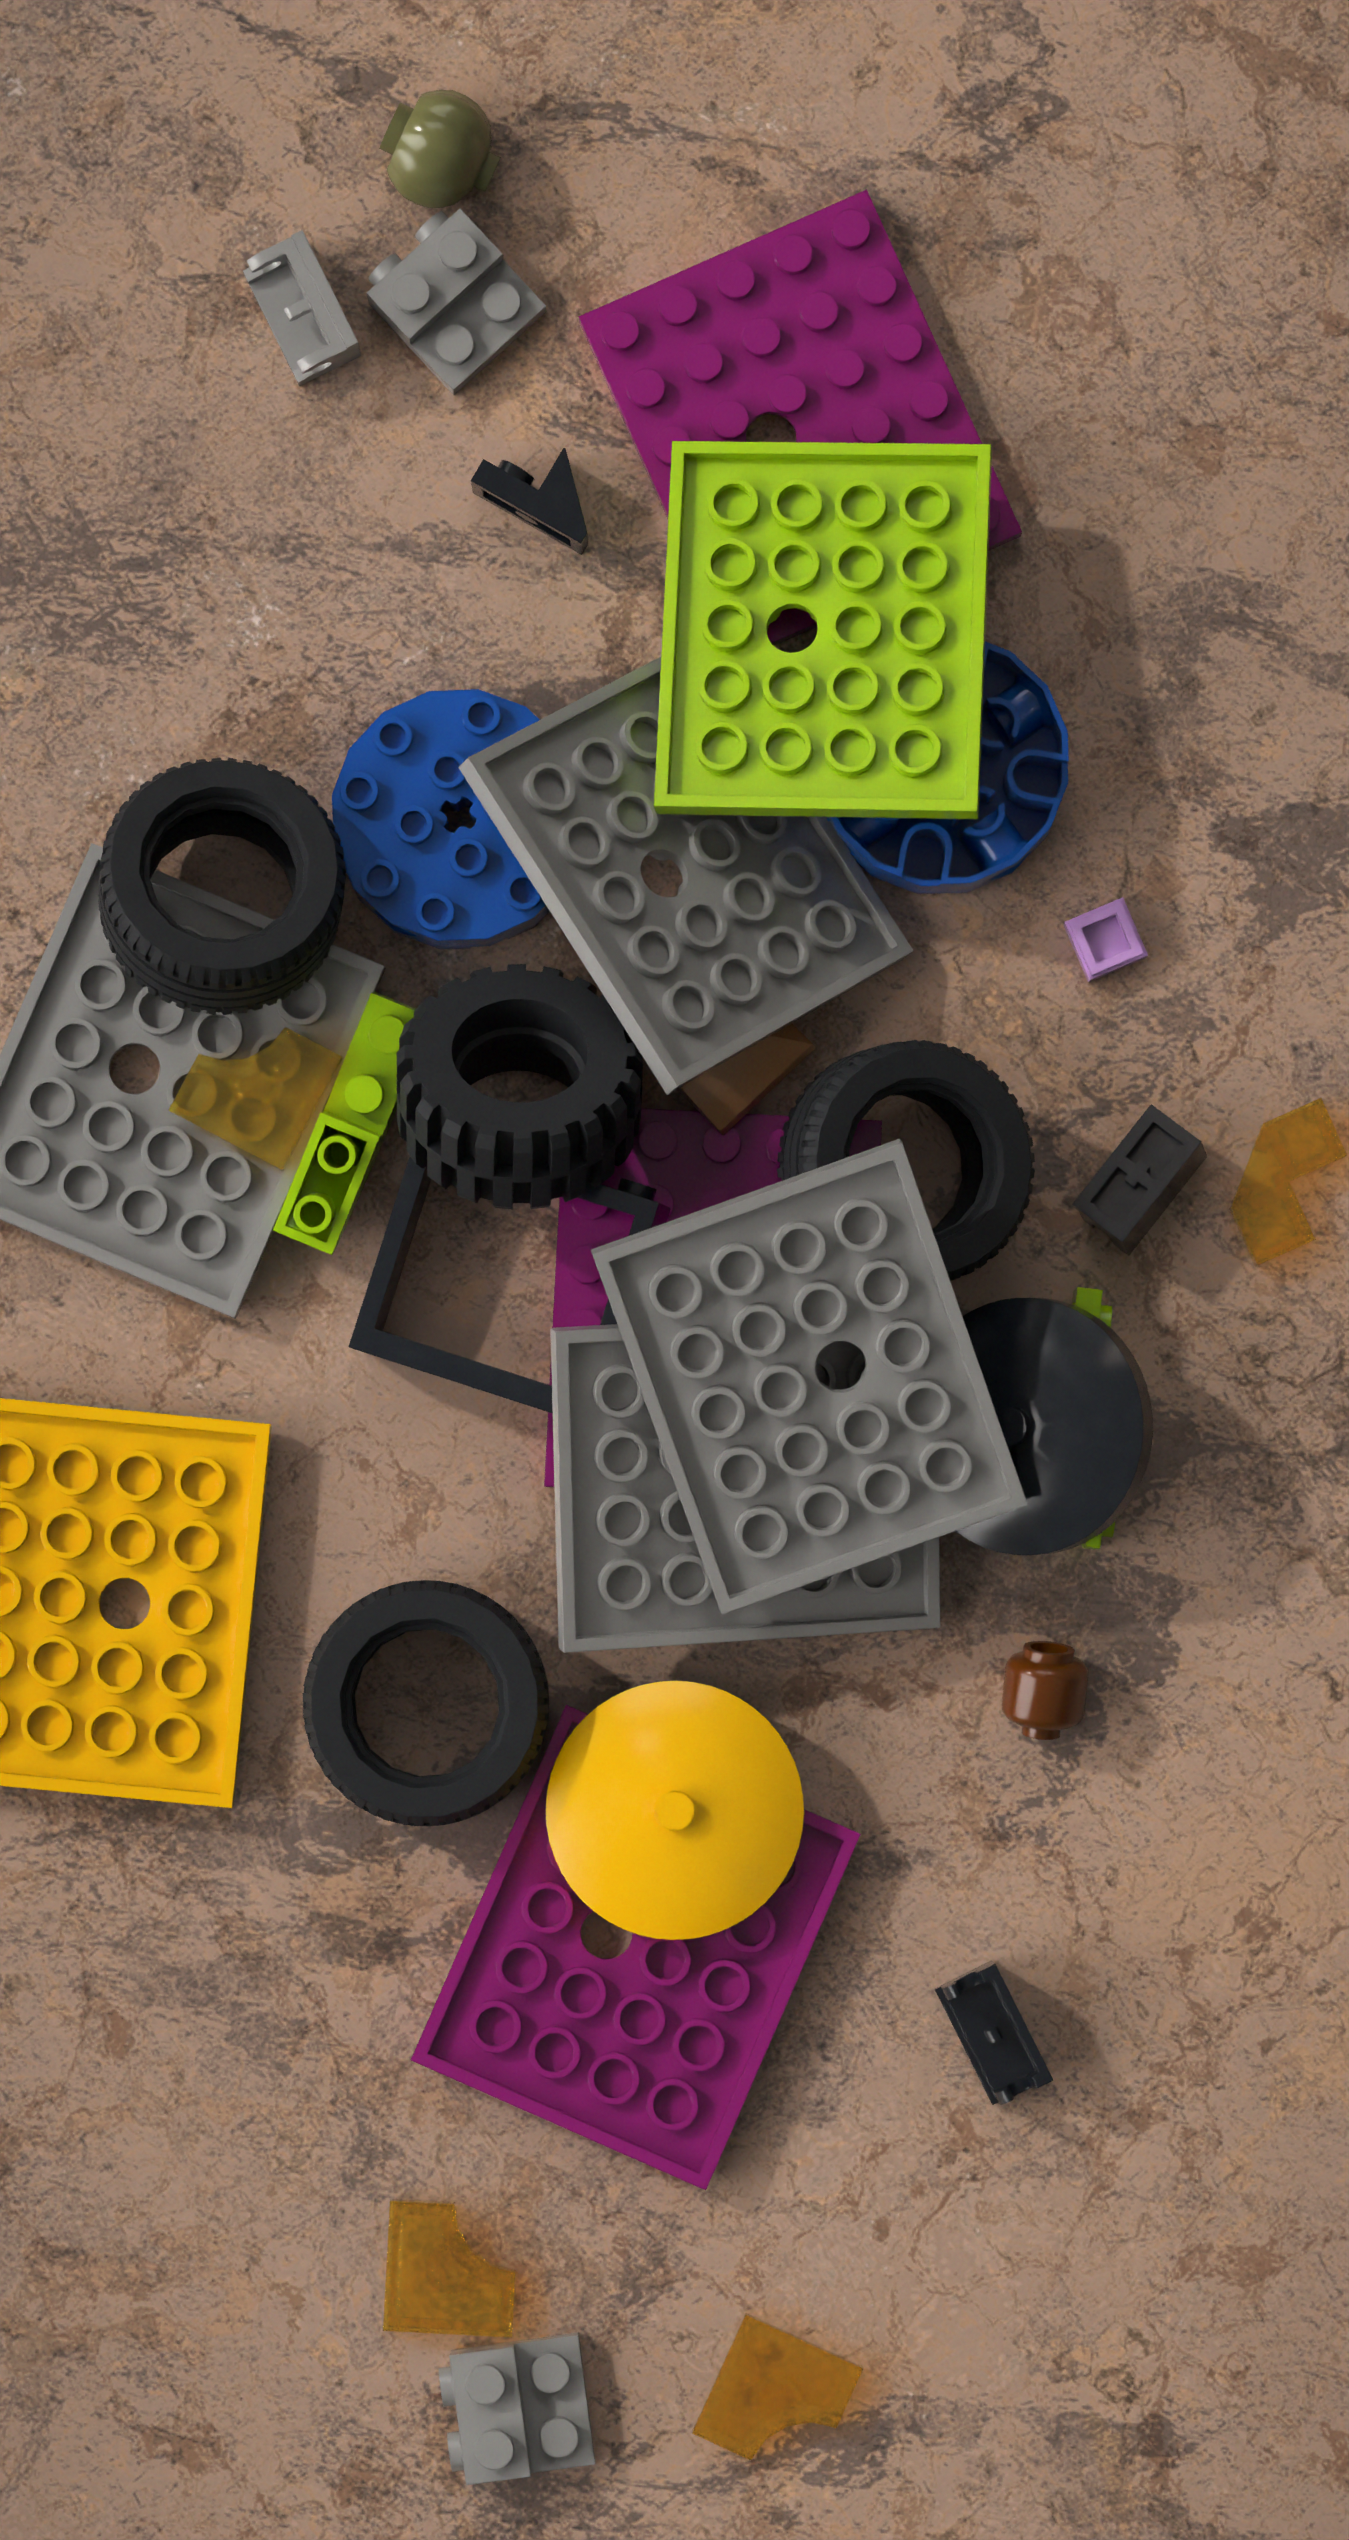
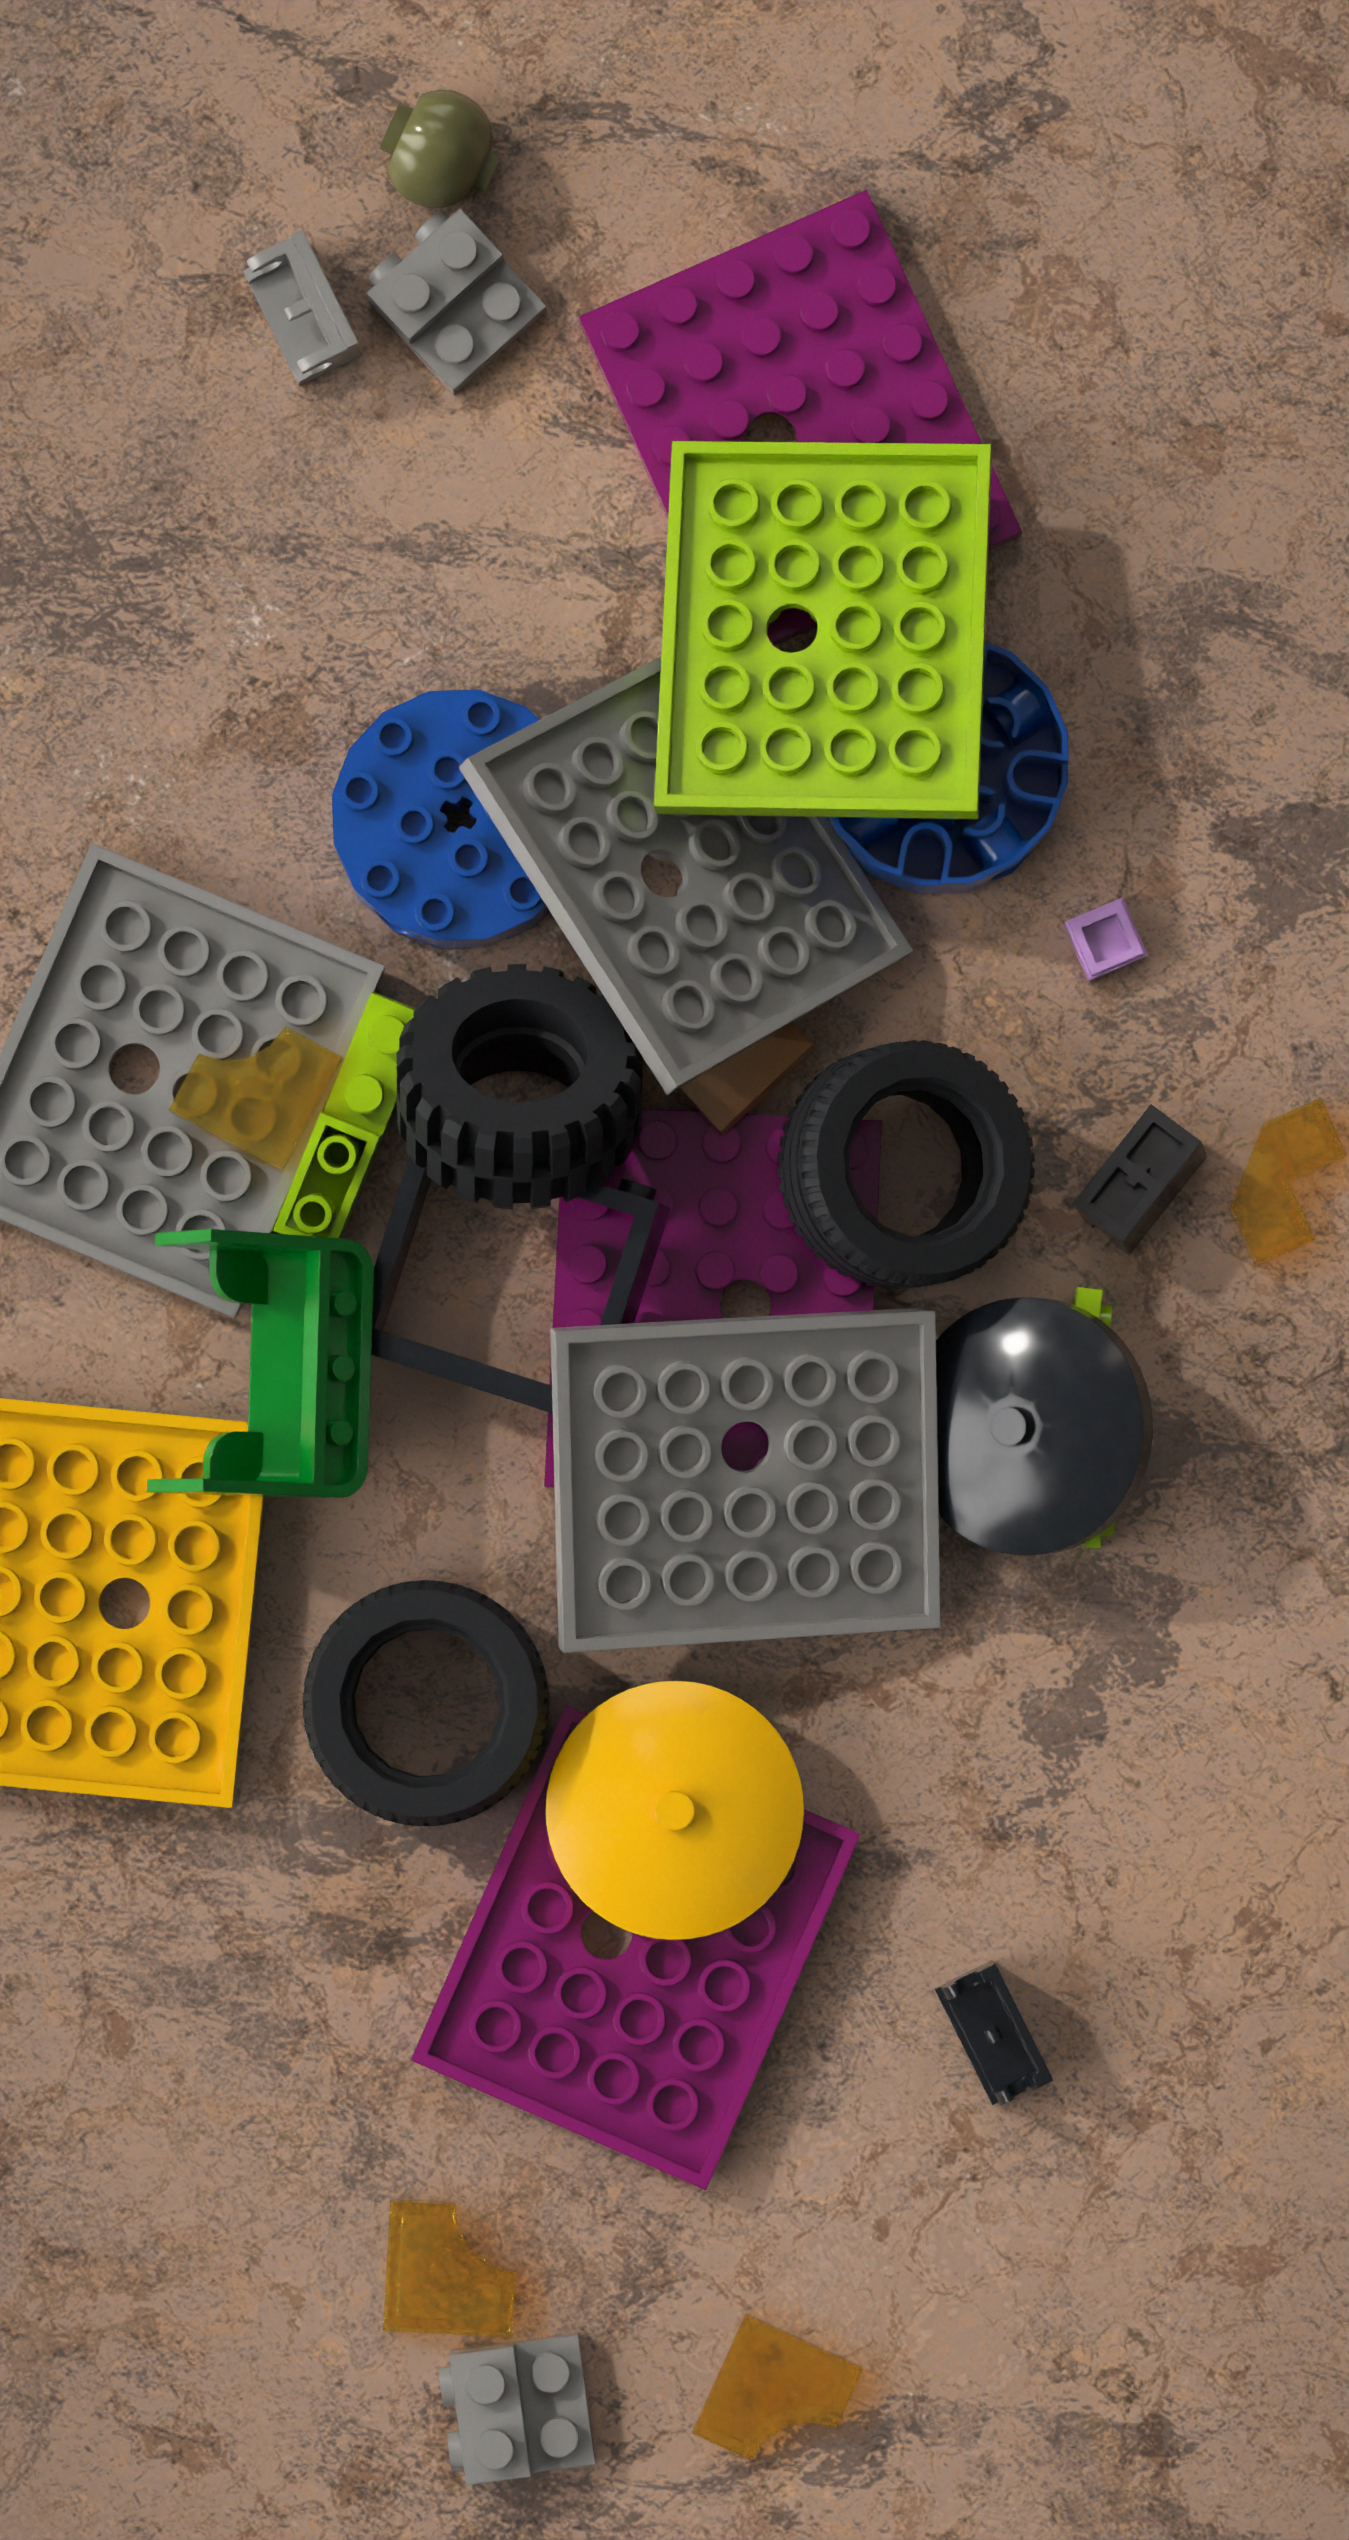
(225, 801): black tyre -> none
(305, 1365): none -> green windscreen
(550, 509): black slope -> none
(725, 1348): light grey plate -> none
(1045, 1689): reddish brown head -> none

